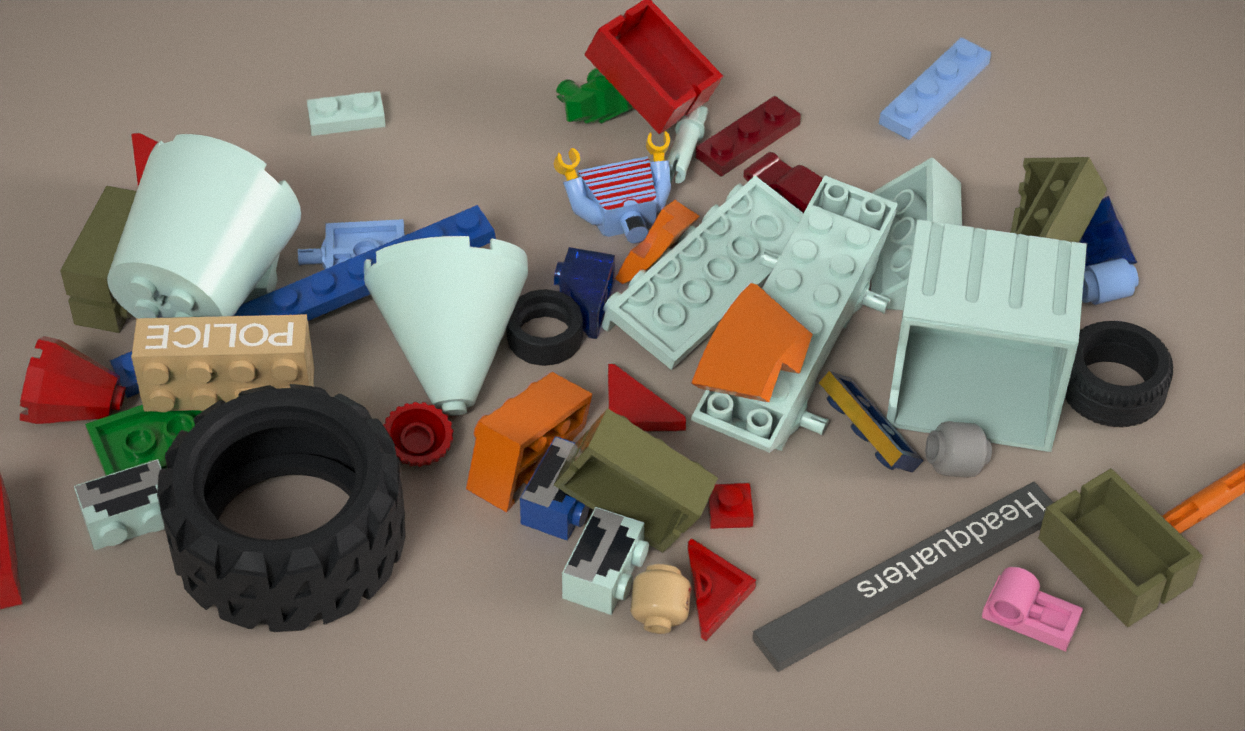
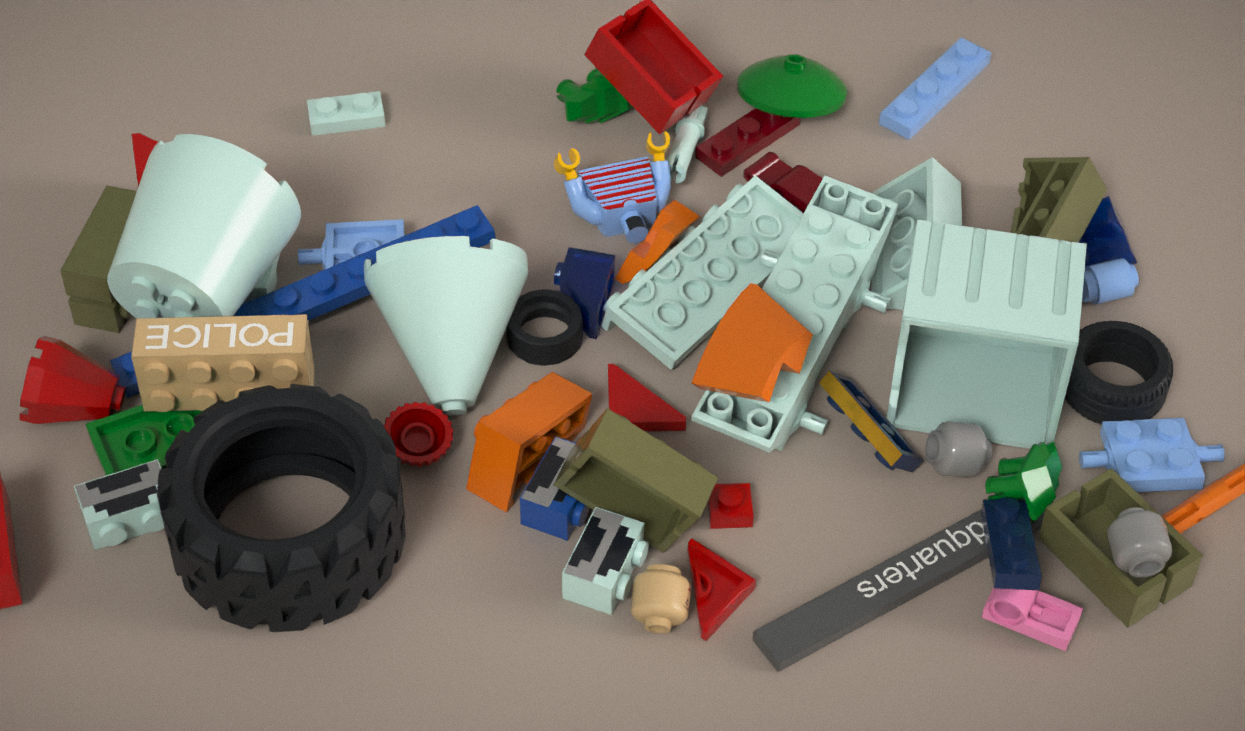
(792, 87): none -> green dish
(1010, 544): none -> dark blue plate
(1028, 478): none -> green connector
(1139, 542): none -> light grey head
(1152, 454): none -> light blue plate

